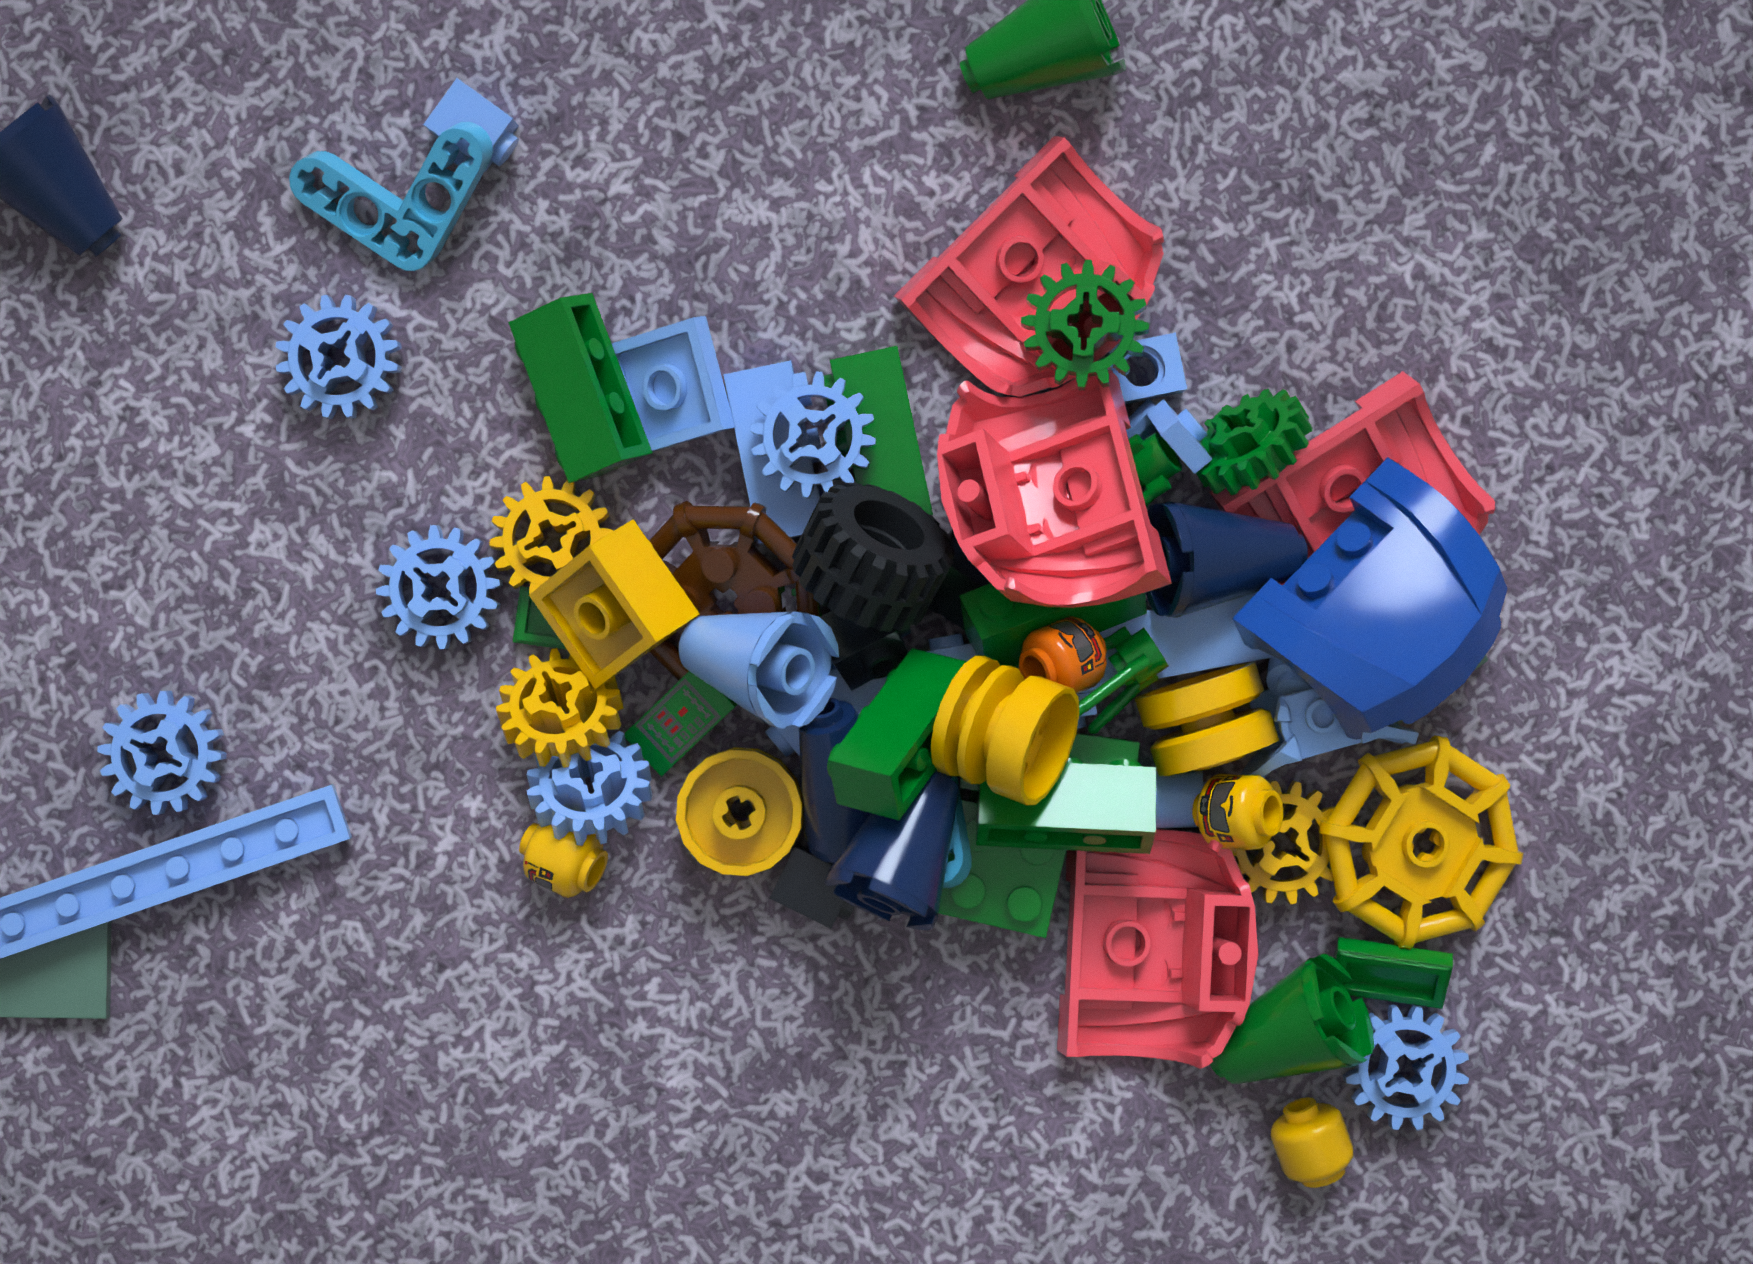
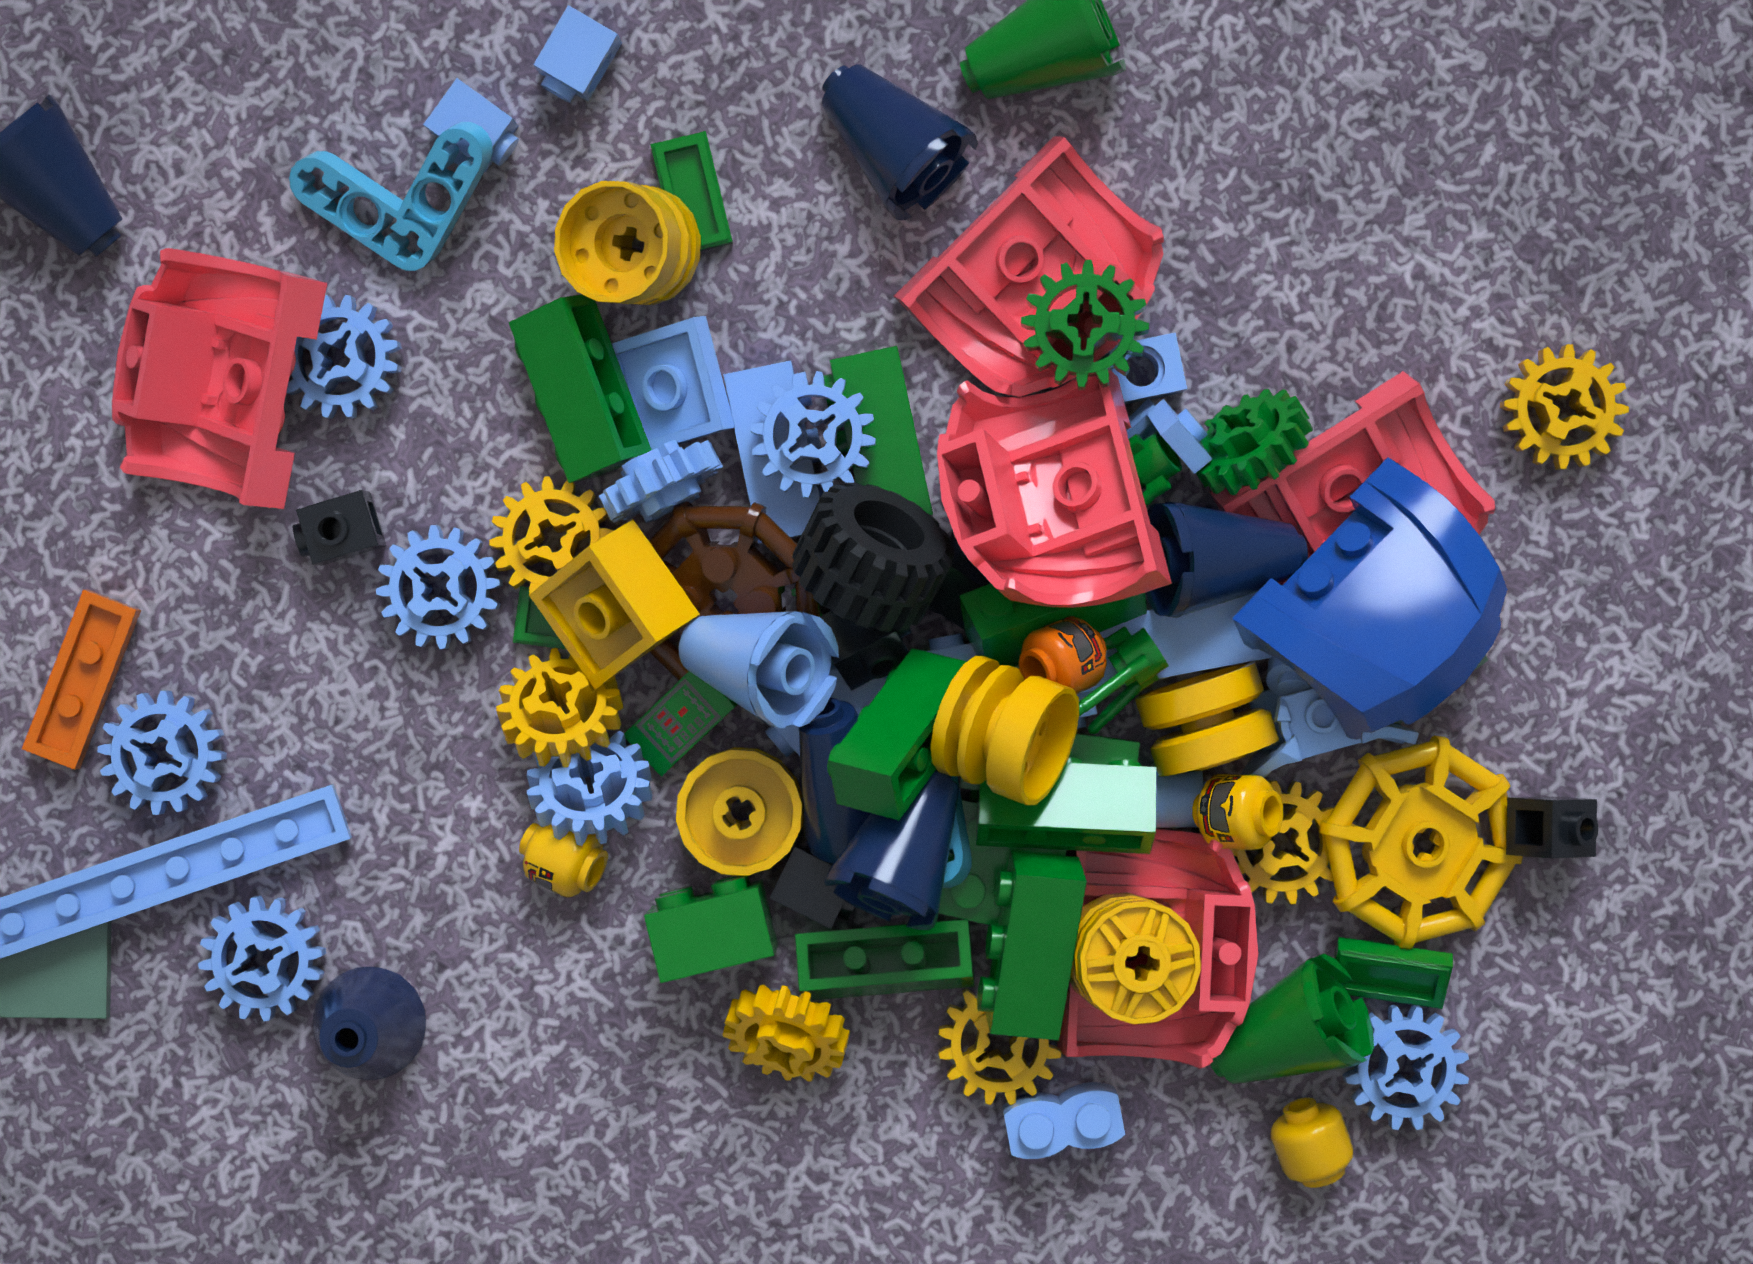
(81, 679): none -> orange plate
(210, 373): none -> coral piece
(251, 934): none -> light blue gear
(338, 528): none -> black brick
(369, 1023): none -> dark blue cone
(576, 56): none -> light blue brick
(598, 235): none -> yellow wheel
(660, 481): none -> light blue gear
(689, 173): none -> green tile
(710, 928): none -> green brick
(786, 1033): none -> yellow gear
(884, 960): none -> green brick
(896, 138): none -> dark blue cone
(976, 1058): none -> yellow gear
(1032, 944): none -> green brick
(1079, 1117): none -> light blue brick
(1119, 928): none -> yellow wheel
(1551, 827): none -> black brick
(1575, 384): none -> yellow gear

